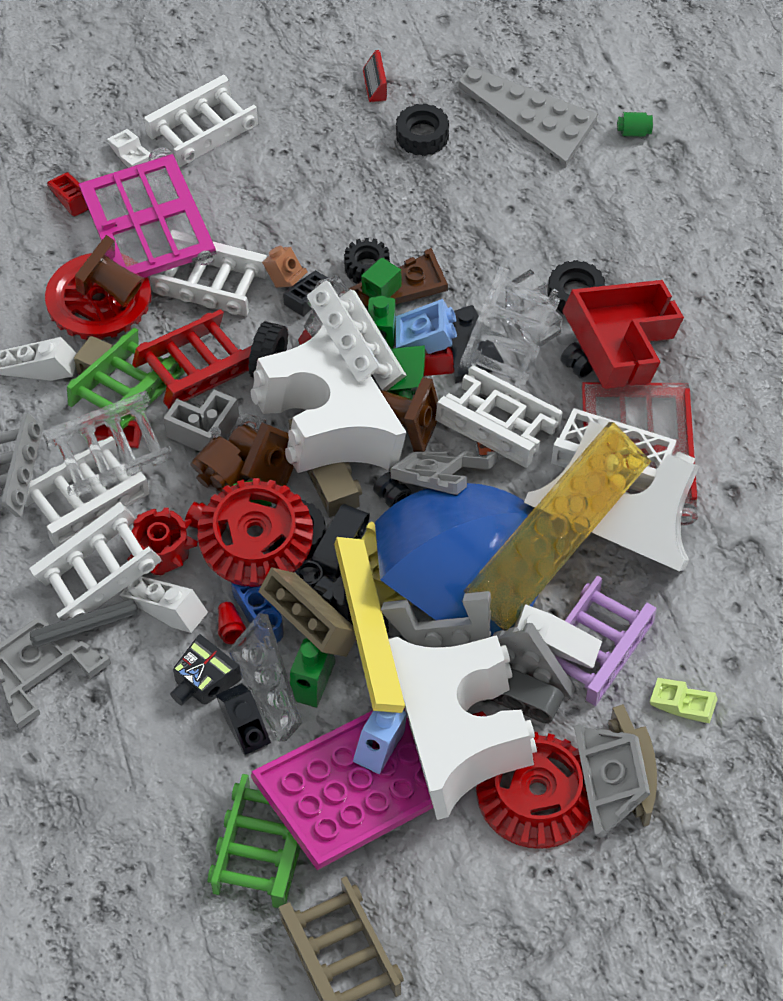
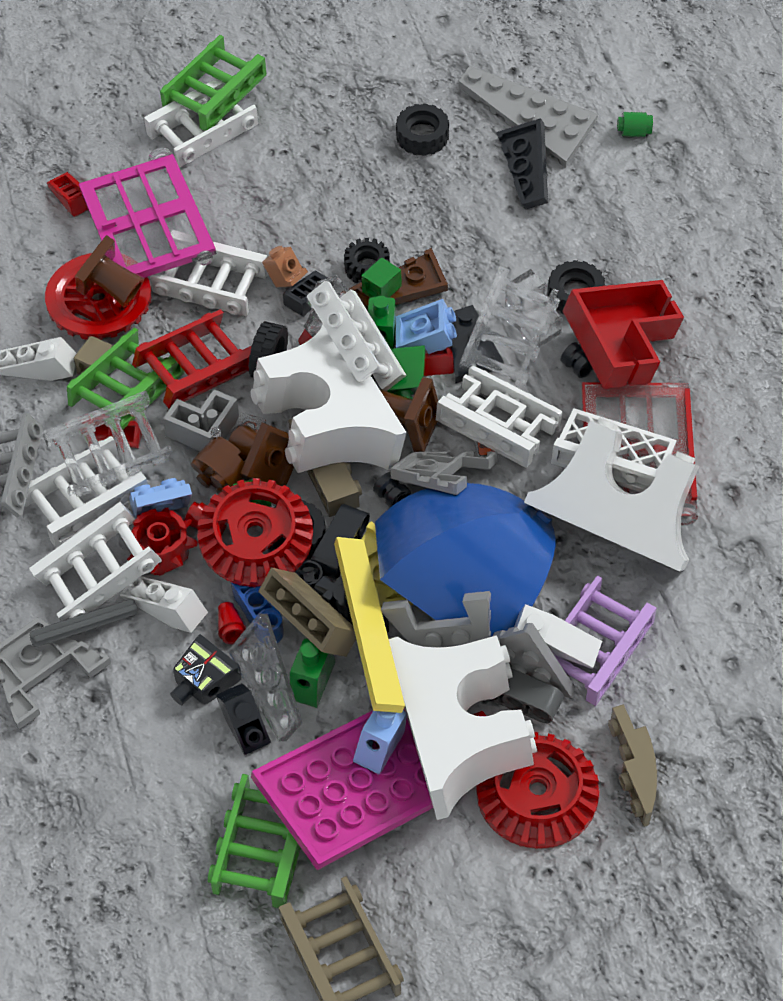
(128, 148): white slope -> none
(169, 494): none -> light blue plate
(221, 100): none -> bright green fence
(375, 78): slope -> none
(526, 160): none -> black wing
(559, 524): clear yellow plate -> none
(612, 775): light grey wing -> none
(679, 700): yellowish green slope -> none

